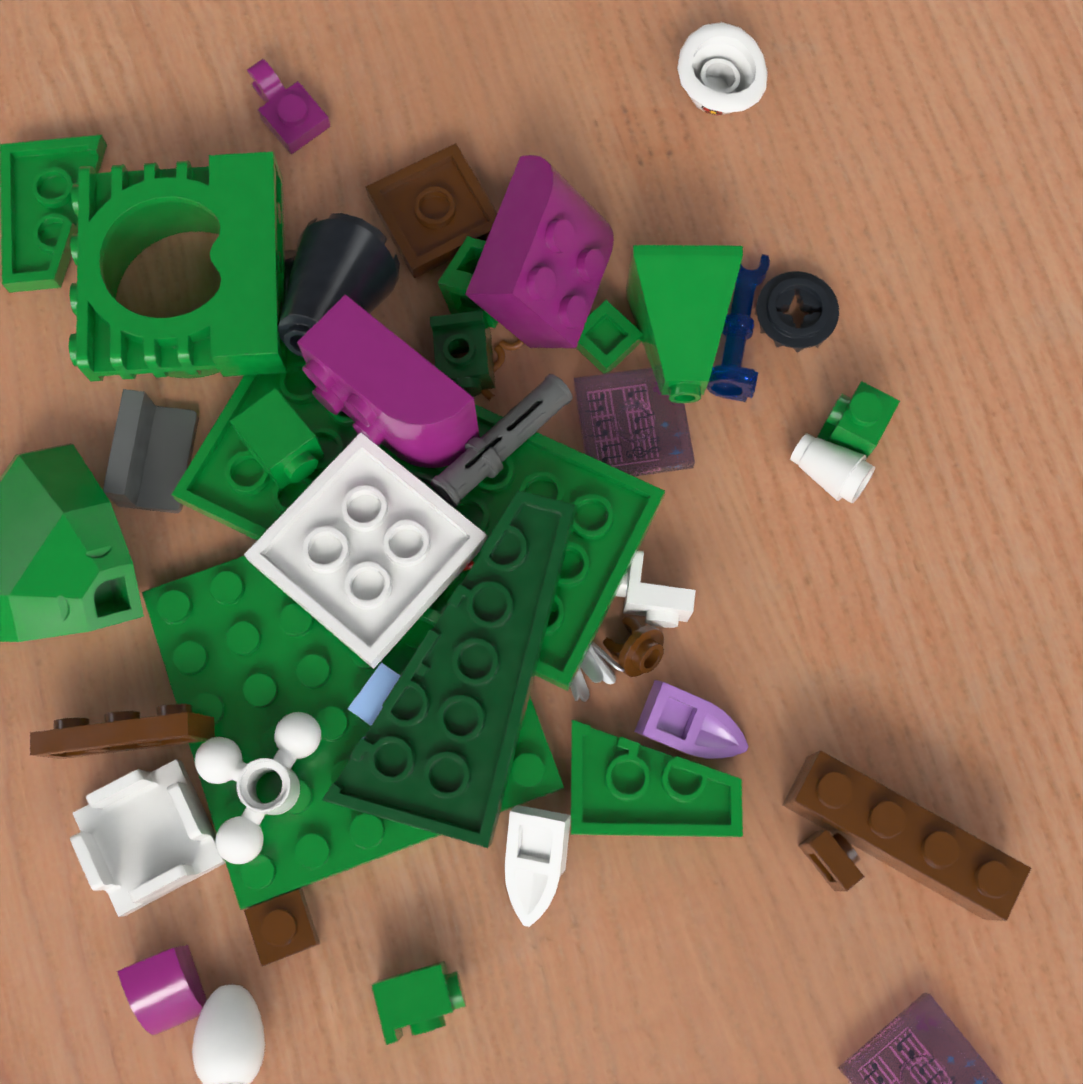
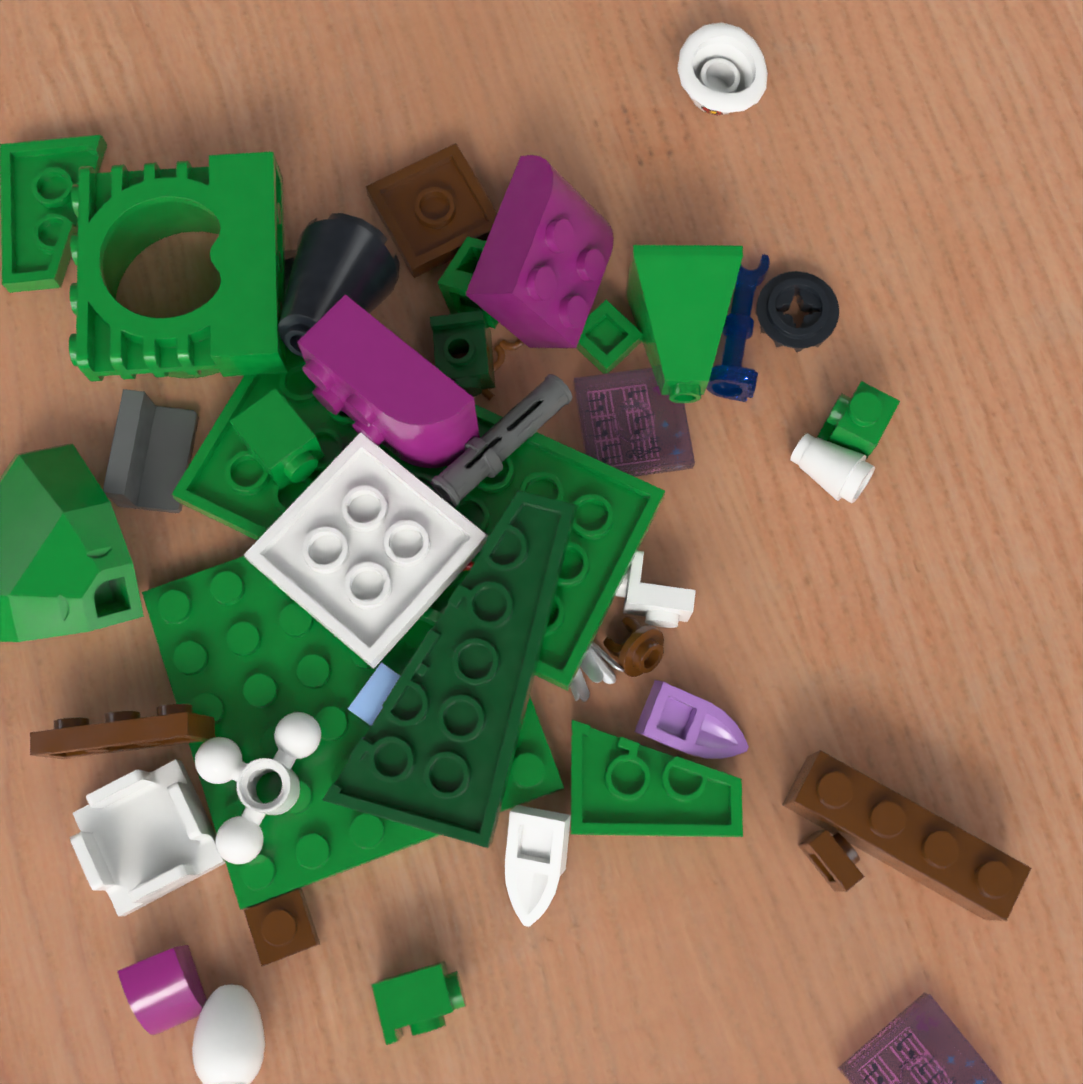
(288, 112): magenta plate -> none

